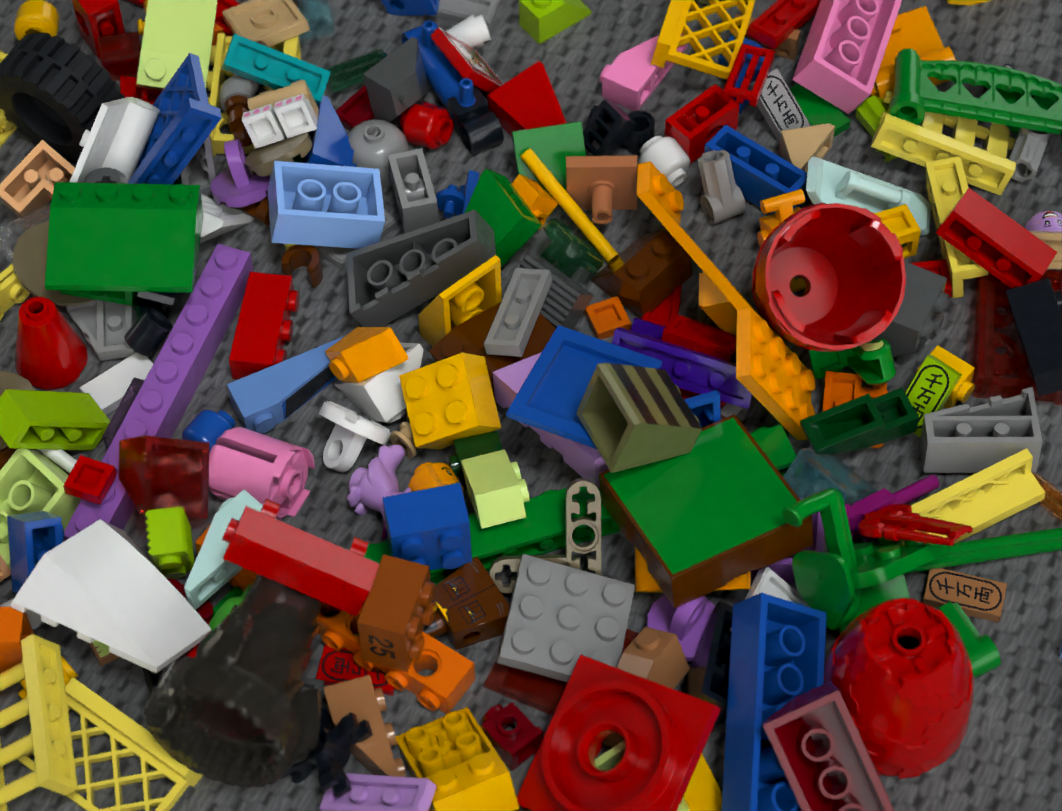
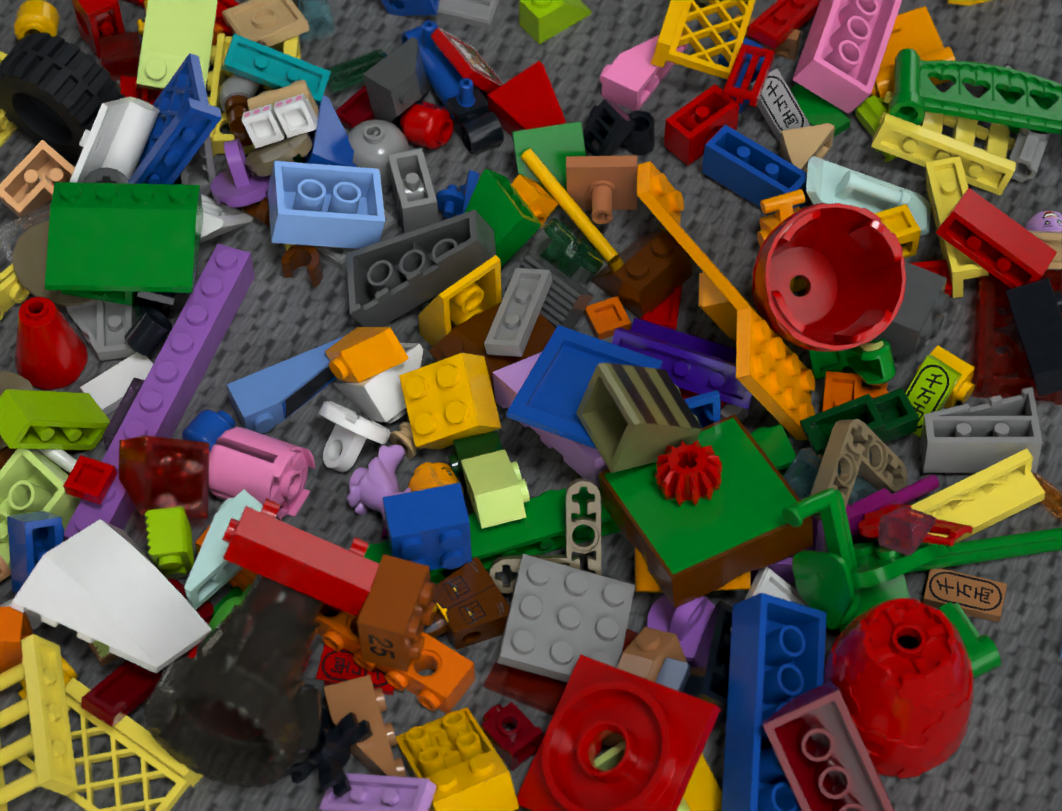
(120, 692): none -> dark red tile
(263, 323): red brick -> none
(471, 31): white cone -> none
(666, 157): white head -> none
(674, 674): none -> sand blue slope
(688, 472): none -> red gear
(700, 338): red tile -> none
(721, 195): light grey piece -> none
(855, 459): none -> dark tan beam
(904, 529): none -> clear pink slope

